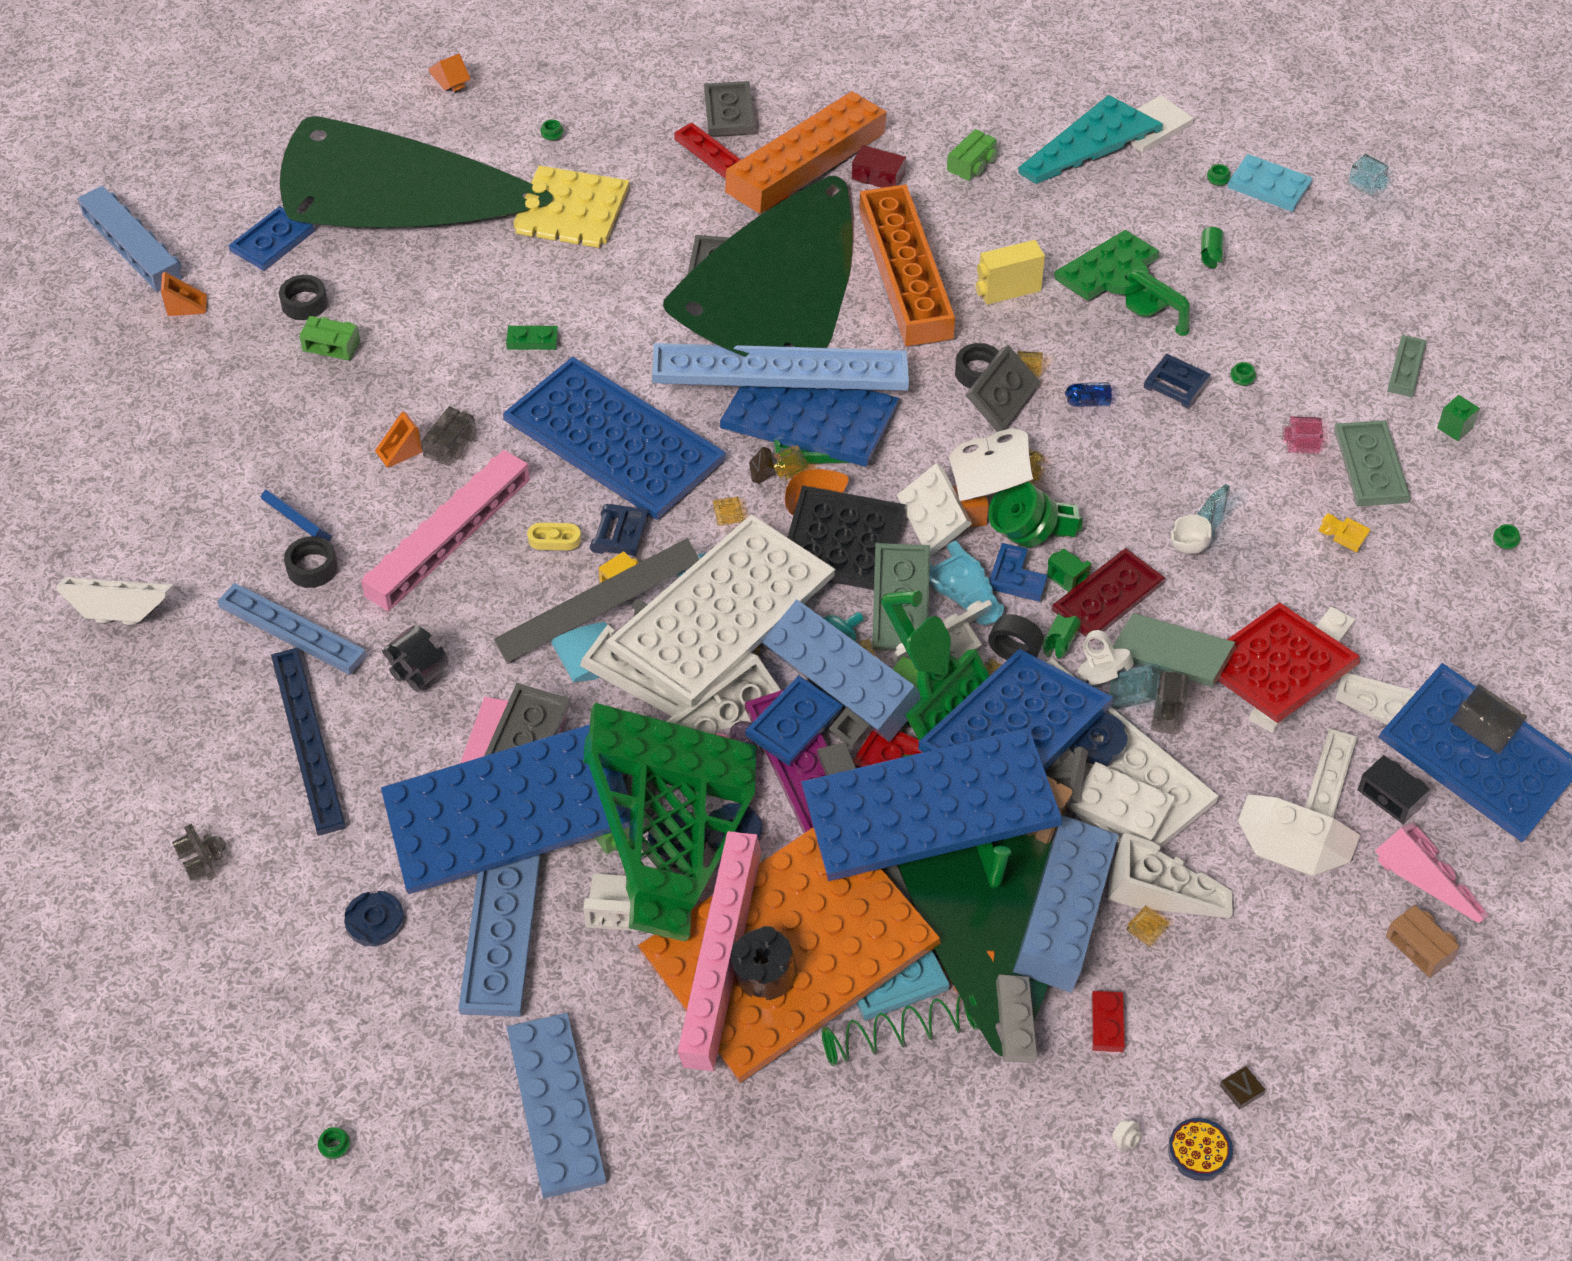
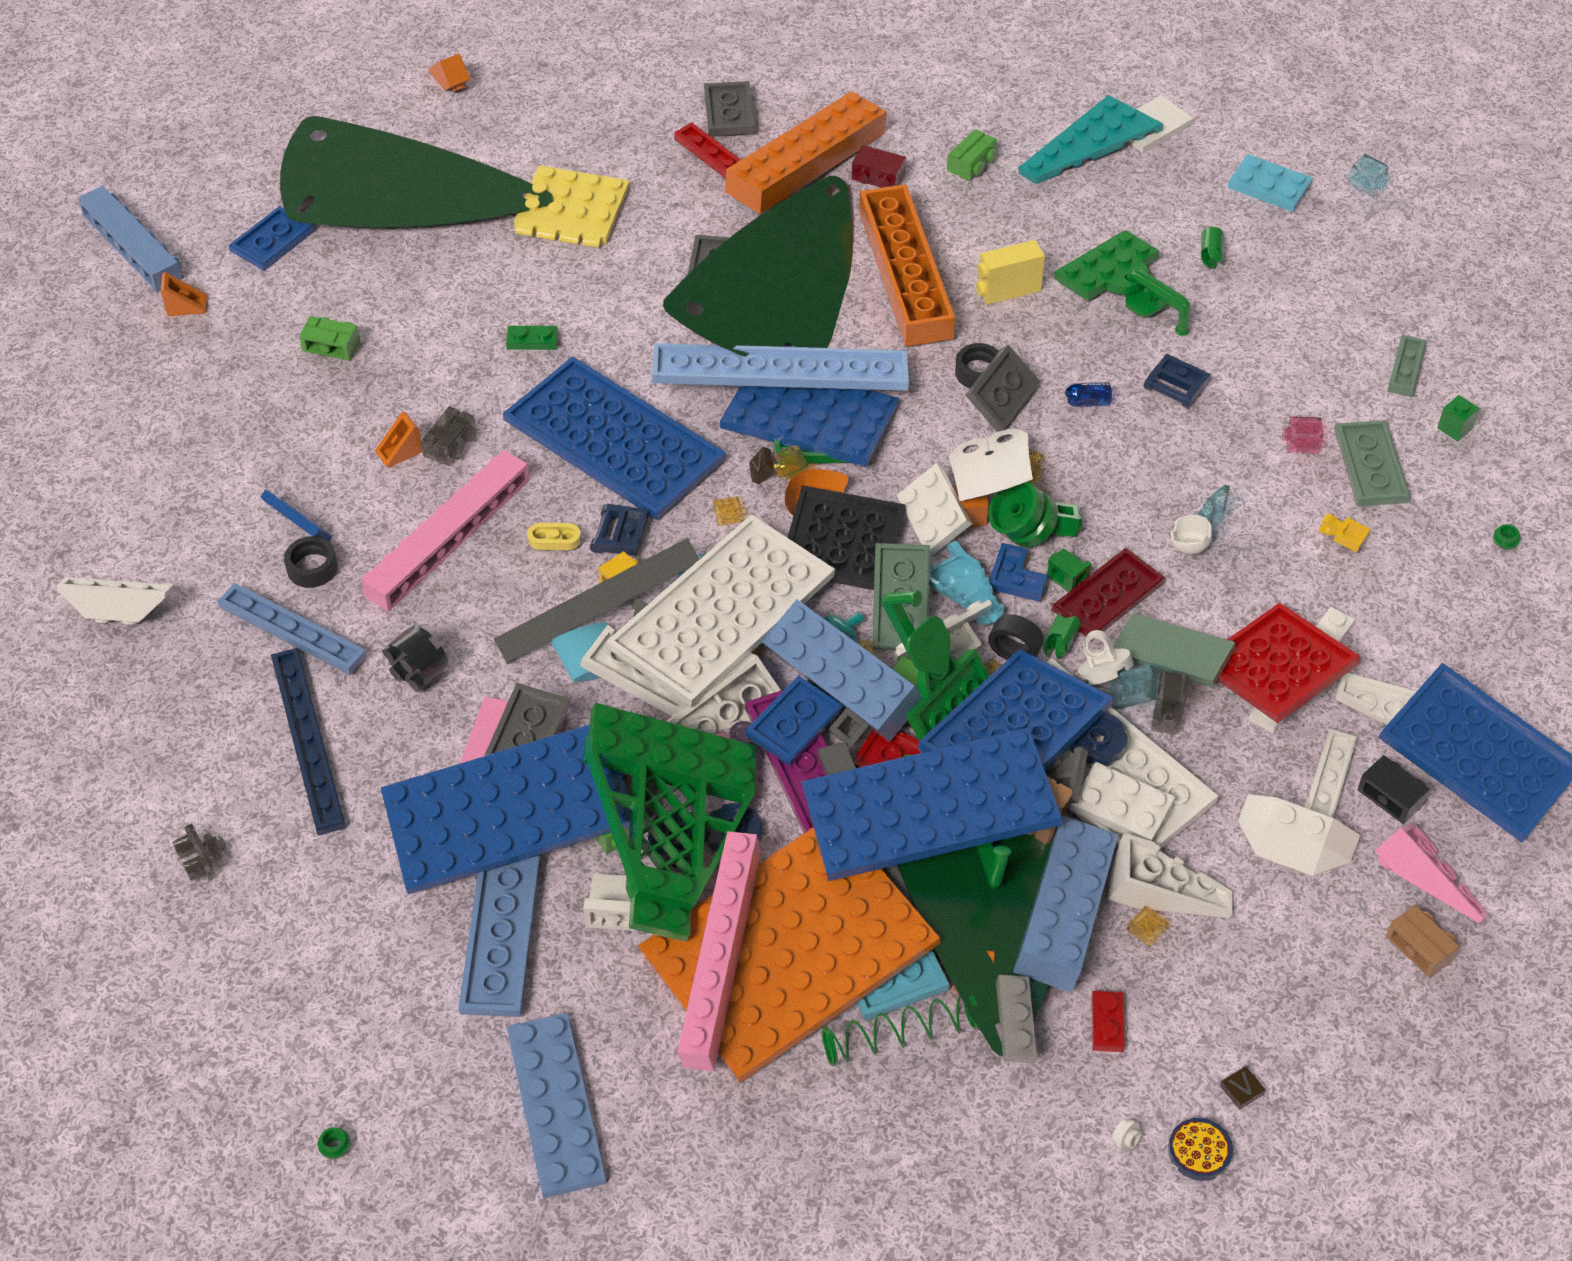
(300, 284): black tyre -> none
(372, 926): dark blue tile -> none
(551, 130): green plate -> none
(764, 963): black brick -> none
(1032, 360): clear yellow tile -> none
(1218, 174): green plate -> none
(1243, 374): green plate -> none
(1488, 718): clear smoke hinge -> none

